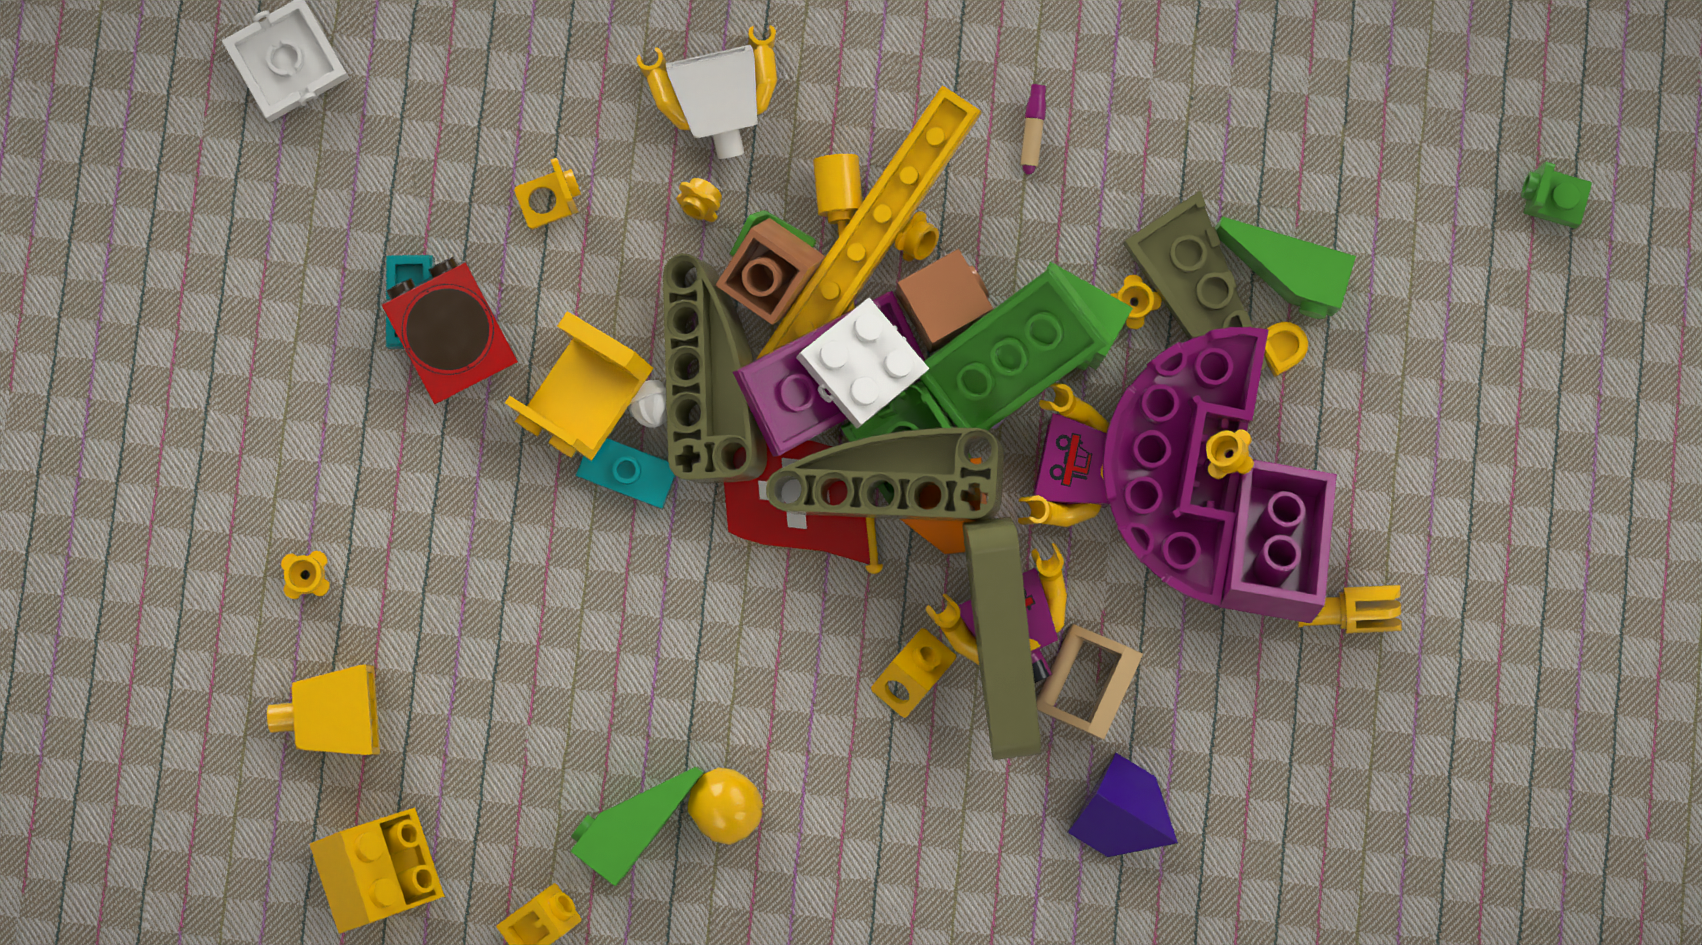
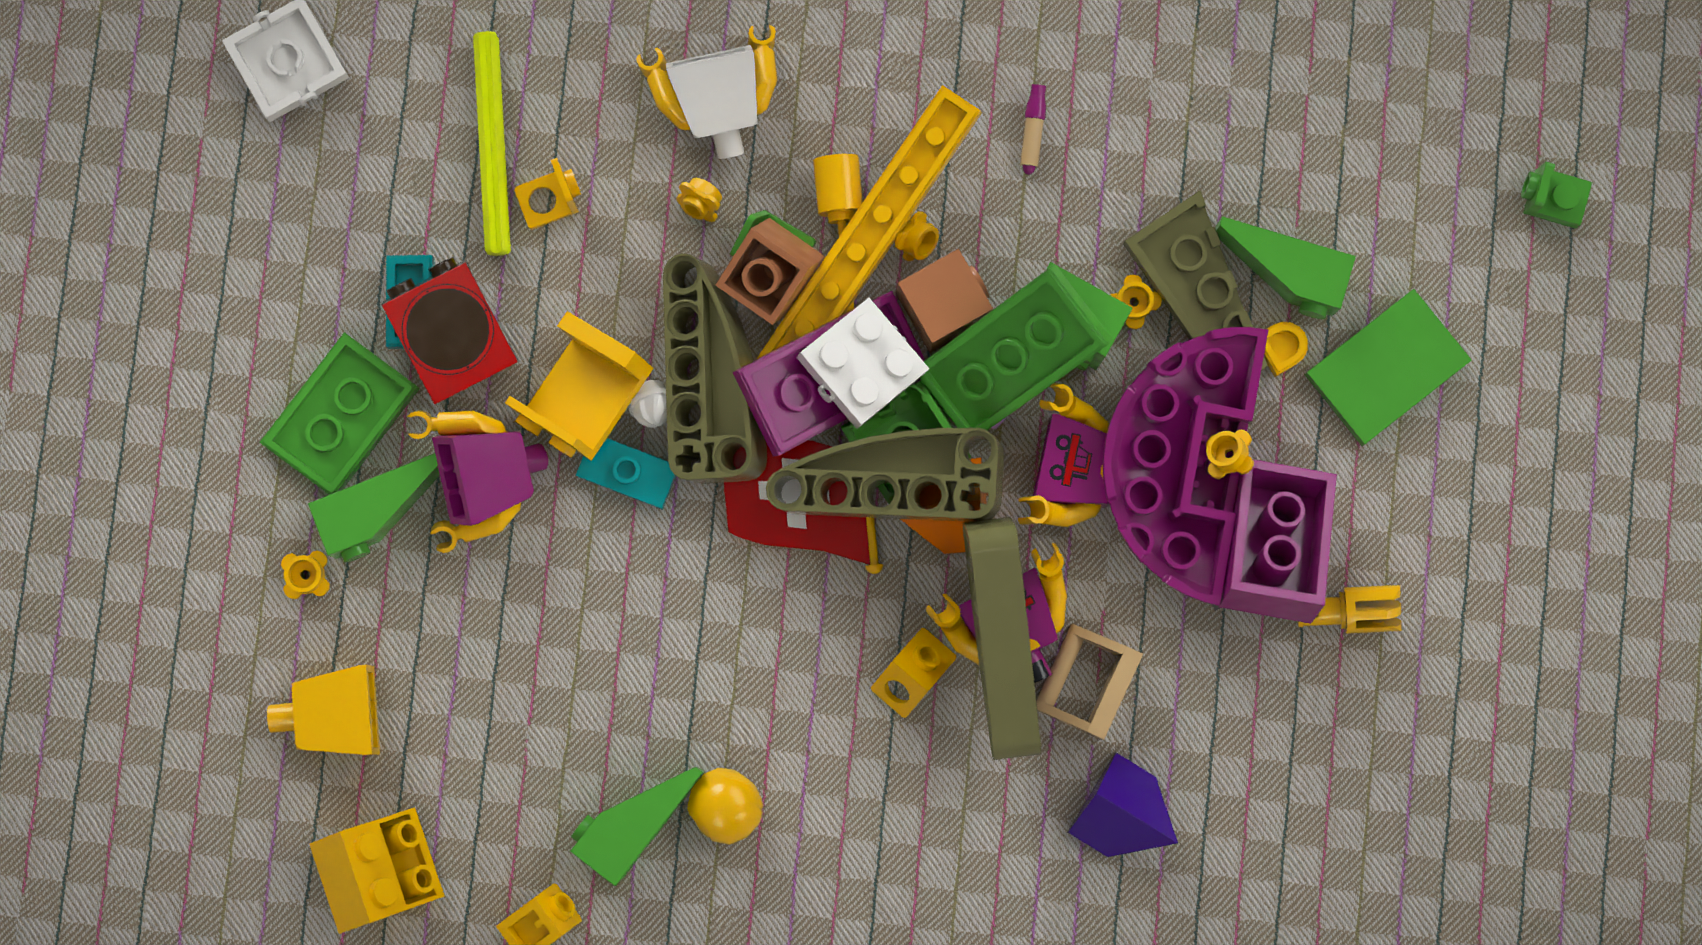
(339, 415): none -> bright green tile
(370, 509): none -> bright green slope
(481, 473): none -> magenta torso
(491, 143): none -> neon yellow axle
(1388, 367): none -> bright green tile

